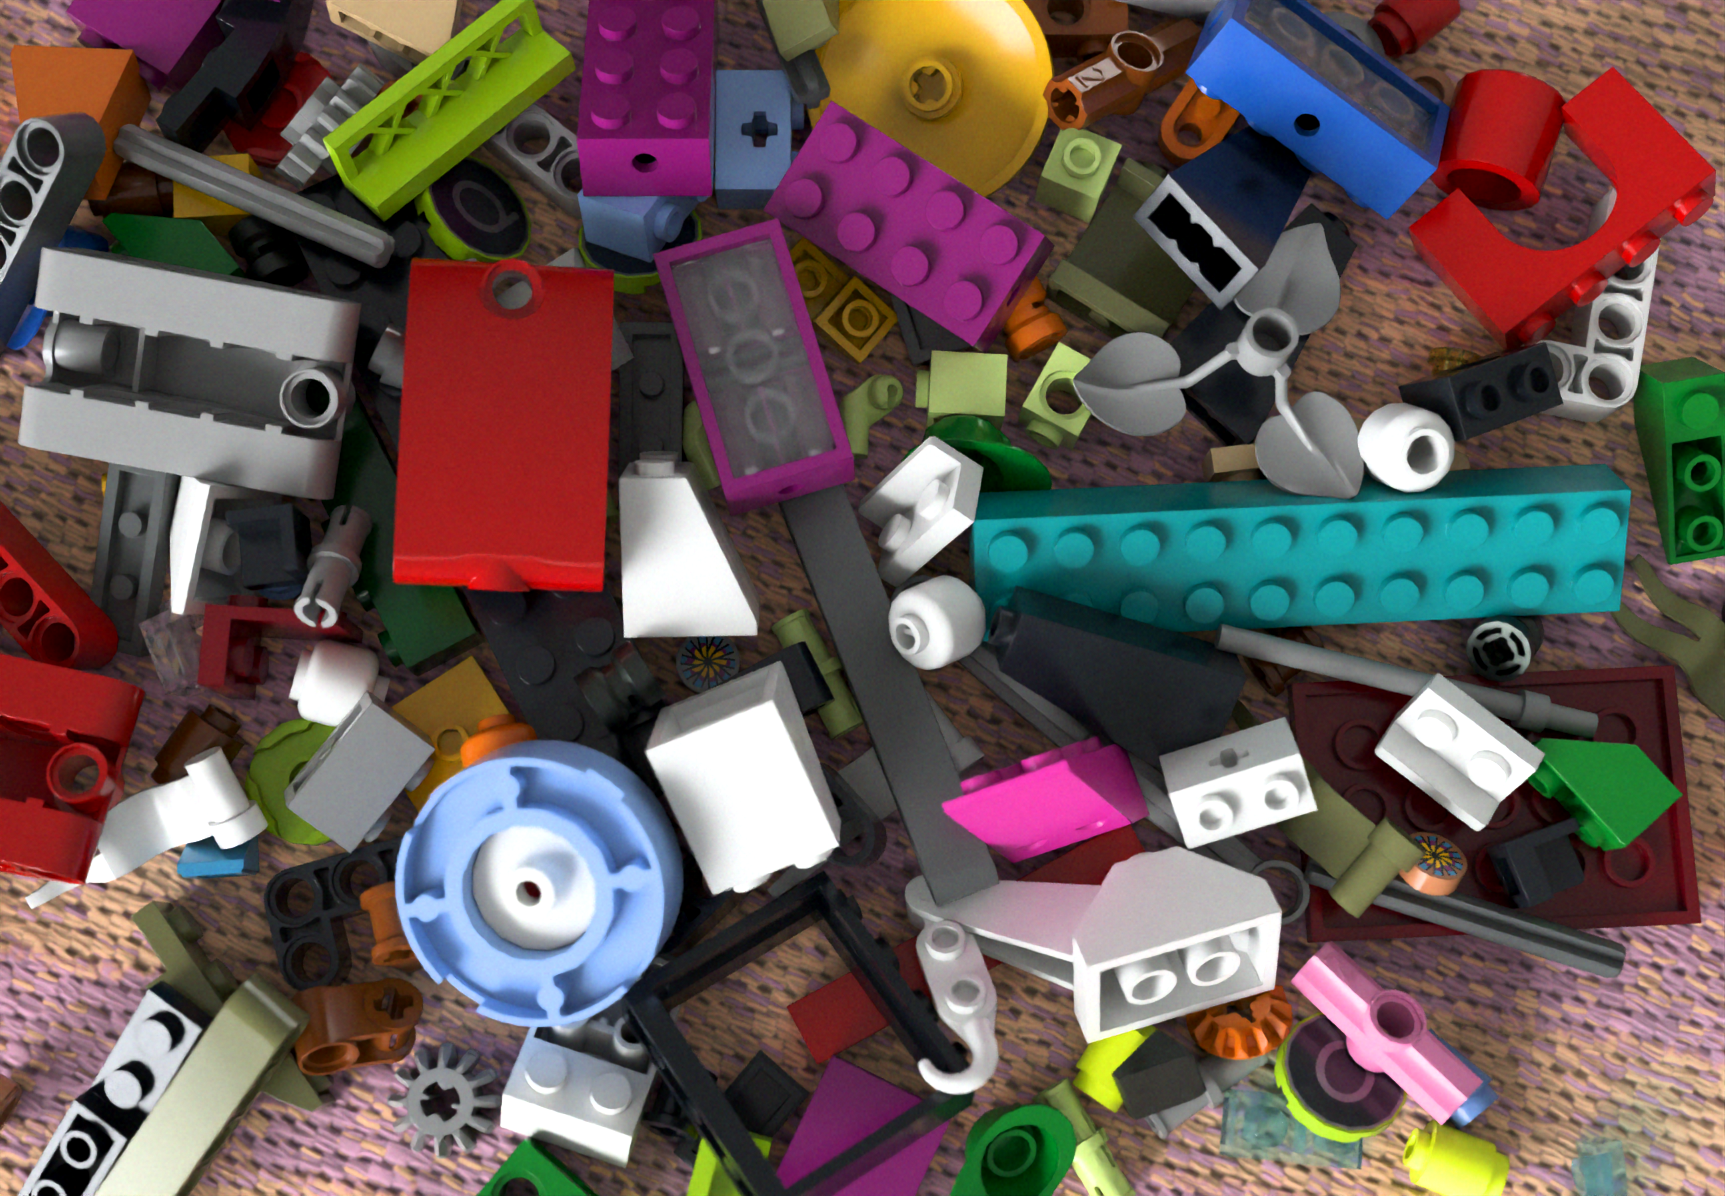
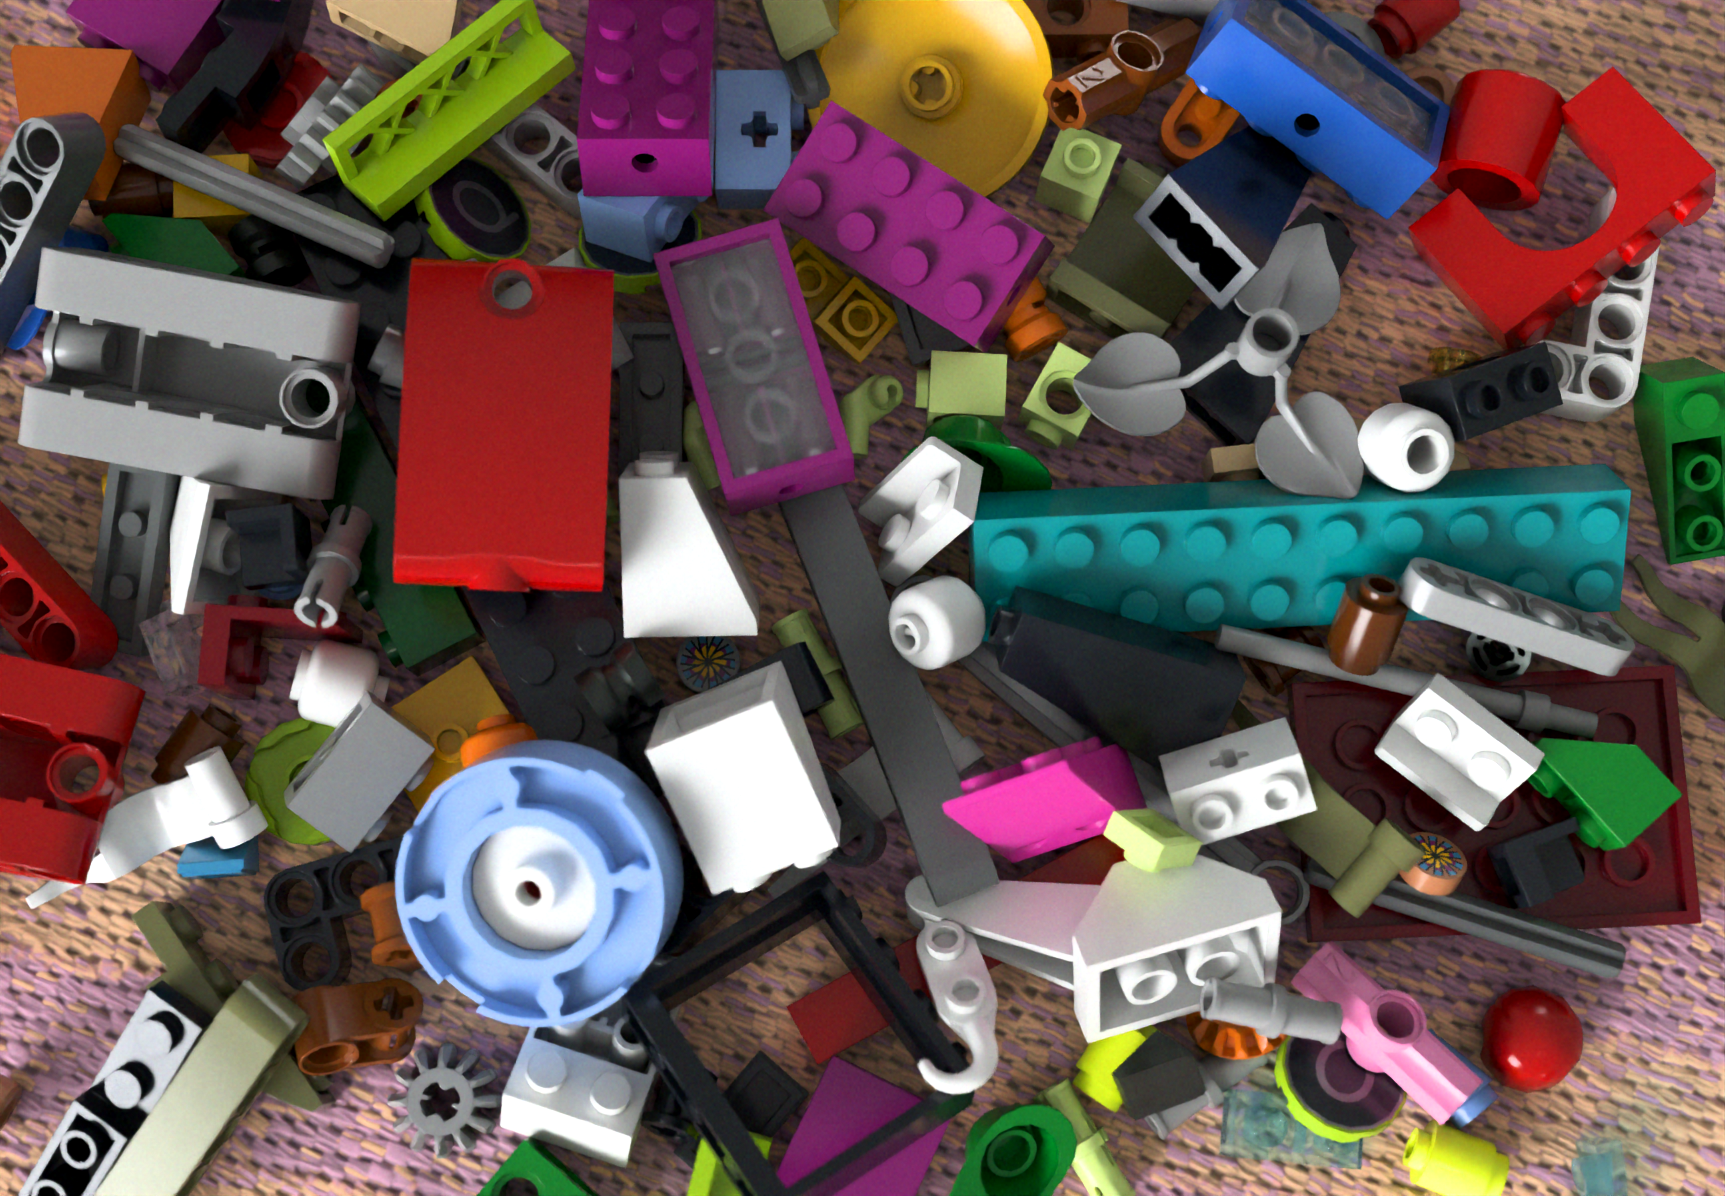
(1152, 839): none -> yellowish green plate
(1271, 1010): none -> light grey pin
(1366, 624): none -> reddish brown brick
(1514, 617): none -> light grey beam
(1531, 1039): none -> red hair

